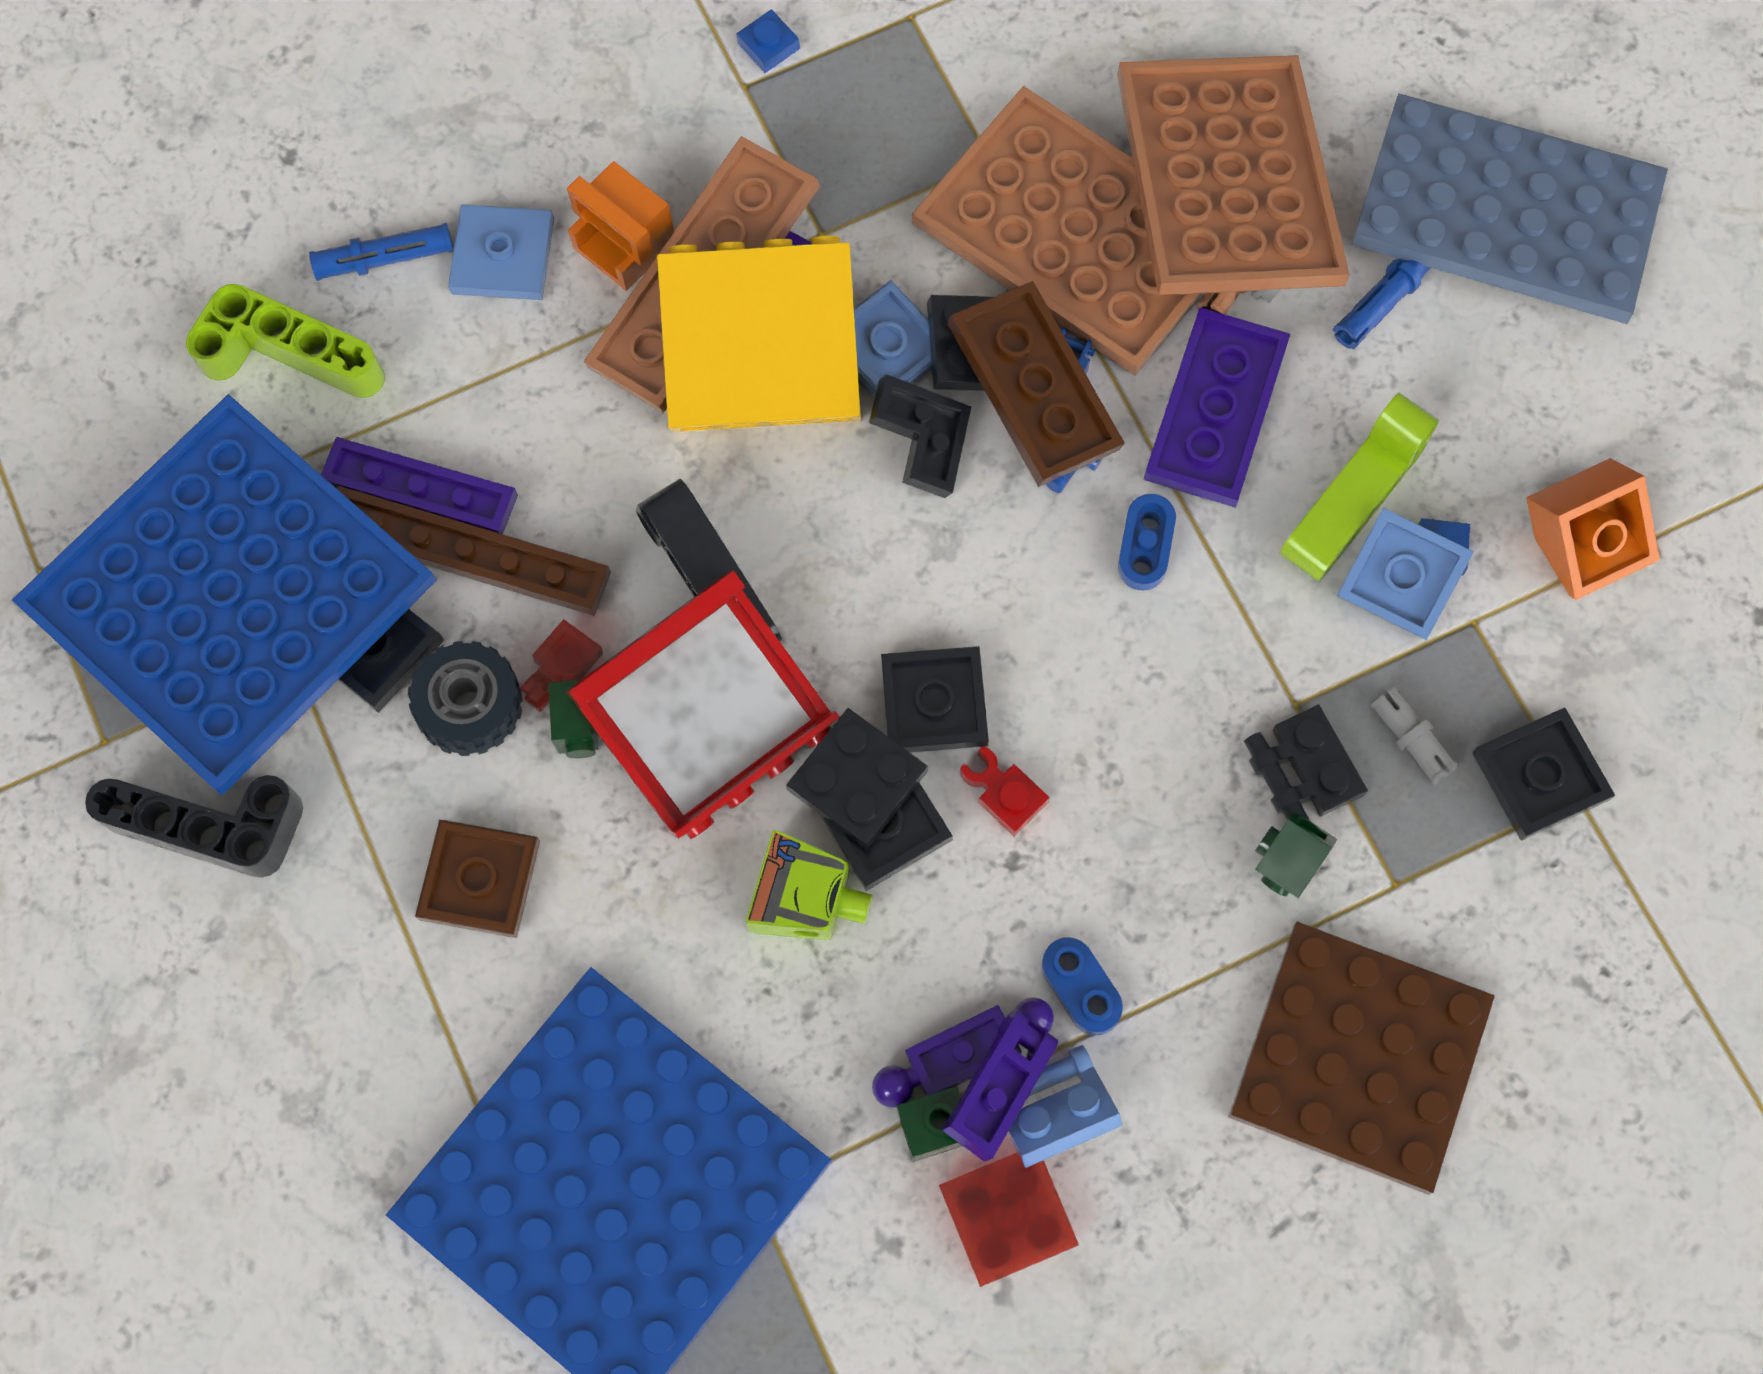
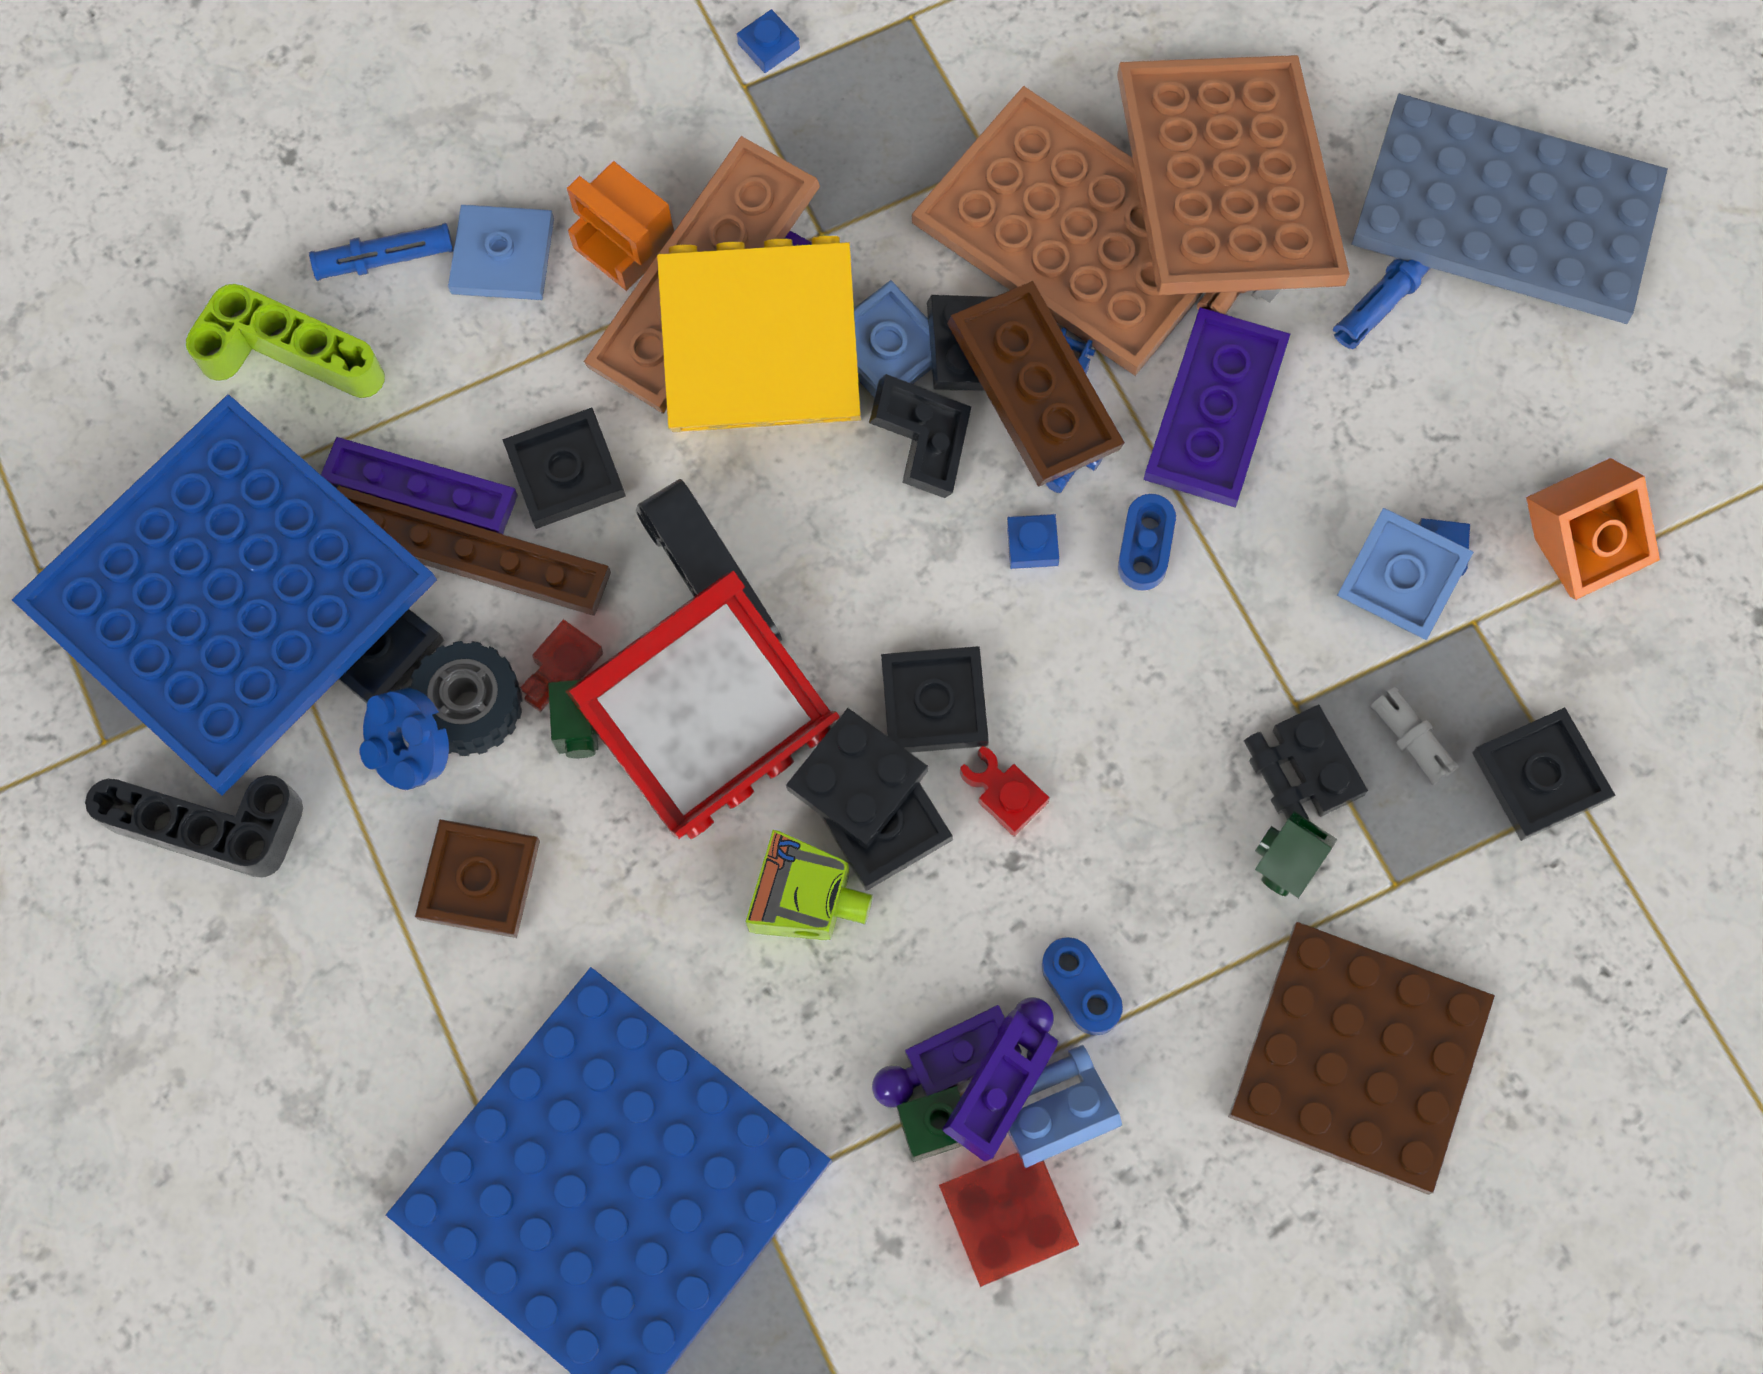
(405, 714): none -> blue plate
(564, 468): none -> black plate
(1032, 541): none -> blue plate
(1360, 487): lime beam -> none

